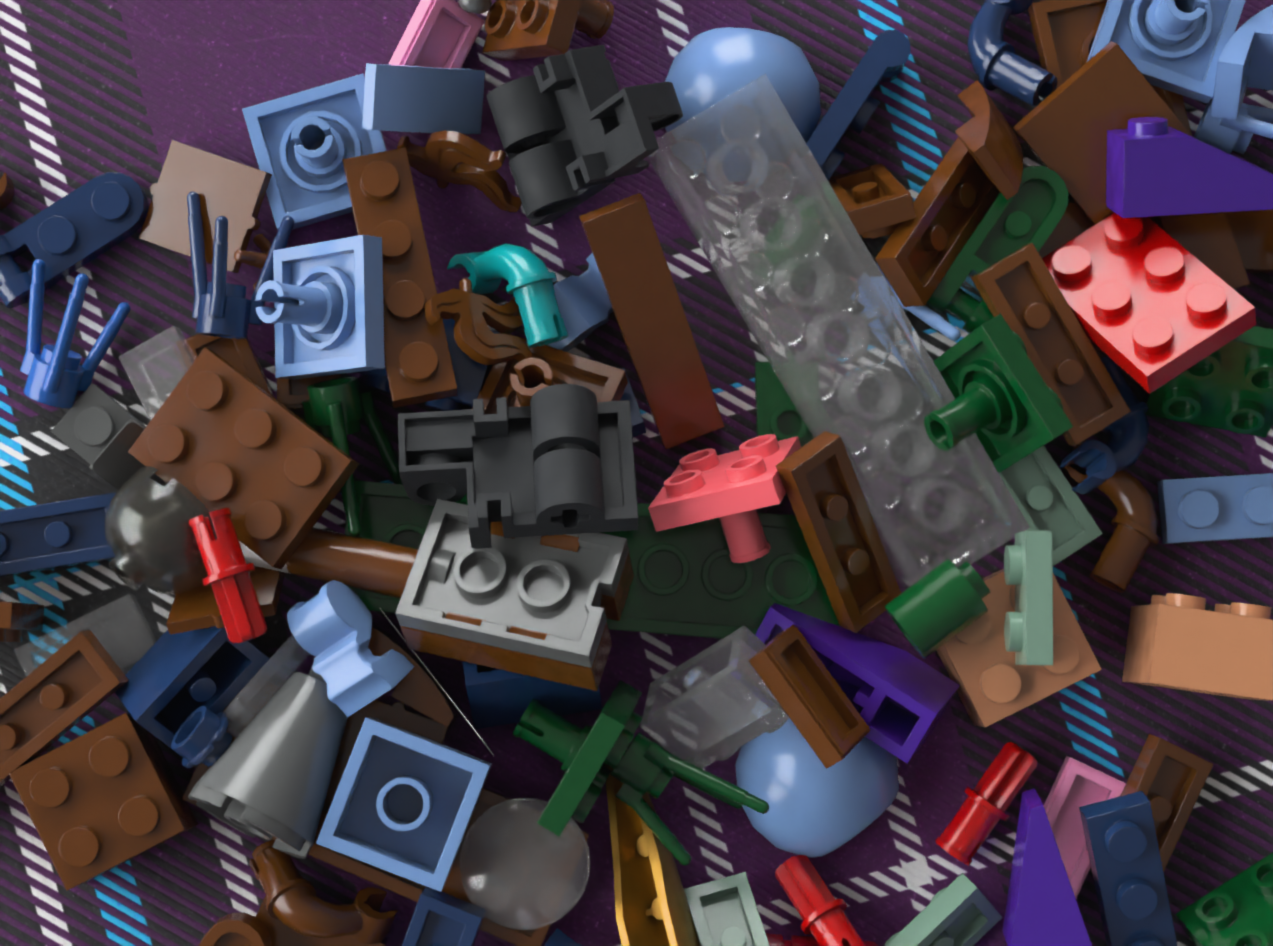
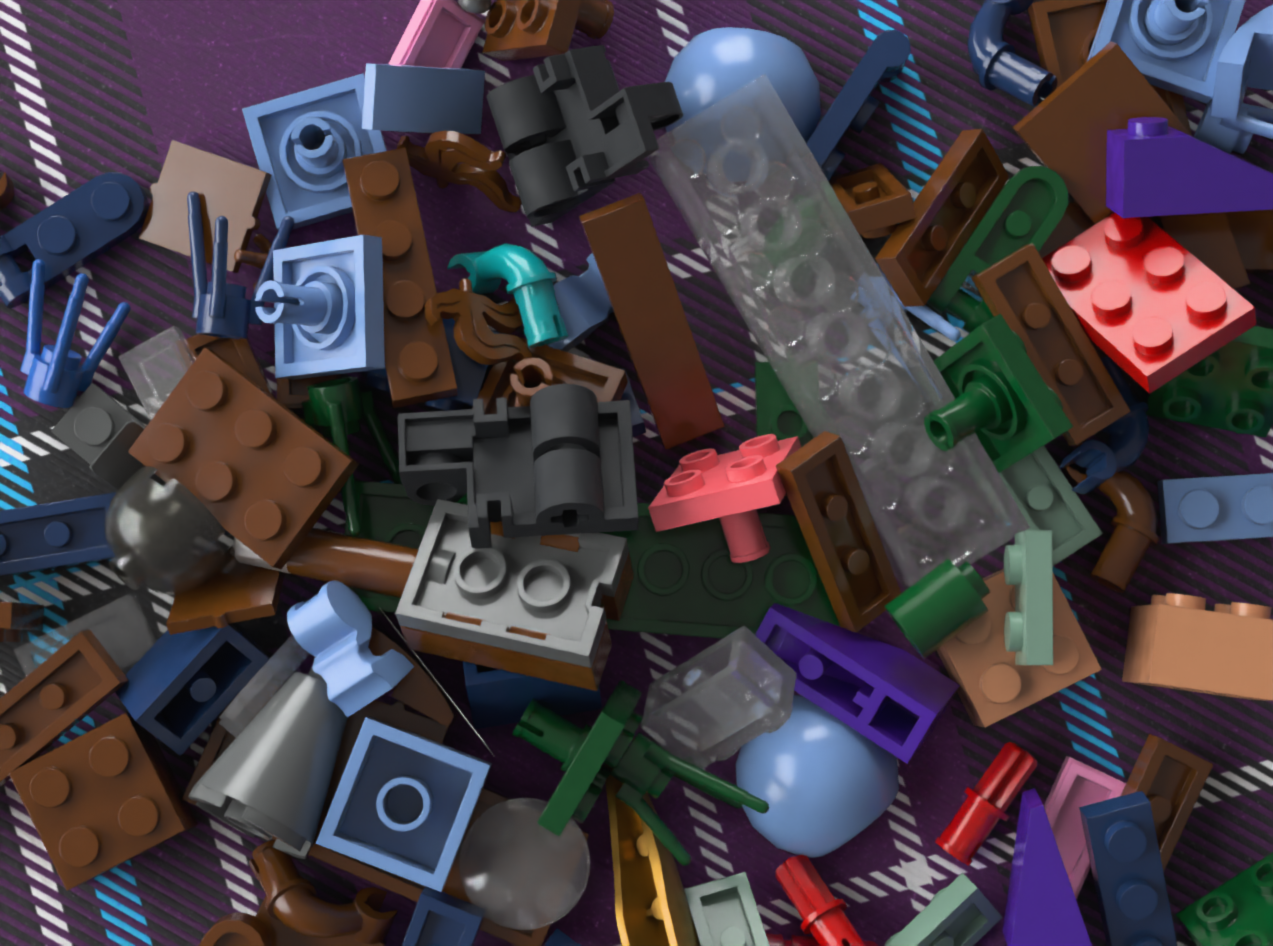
(202, 737): dark blue plate -> none
(229, 576): red axle -> none
(810, 696): reddish brown tile -> none
(991, 140): reddish brown slope -> none

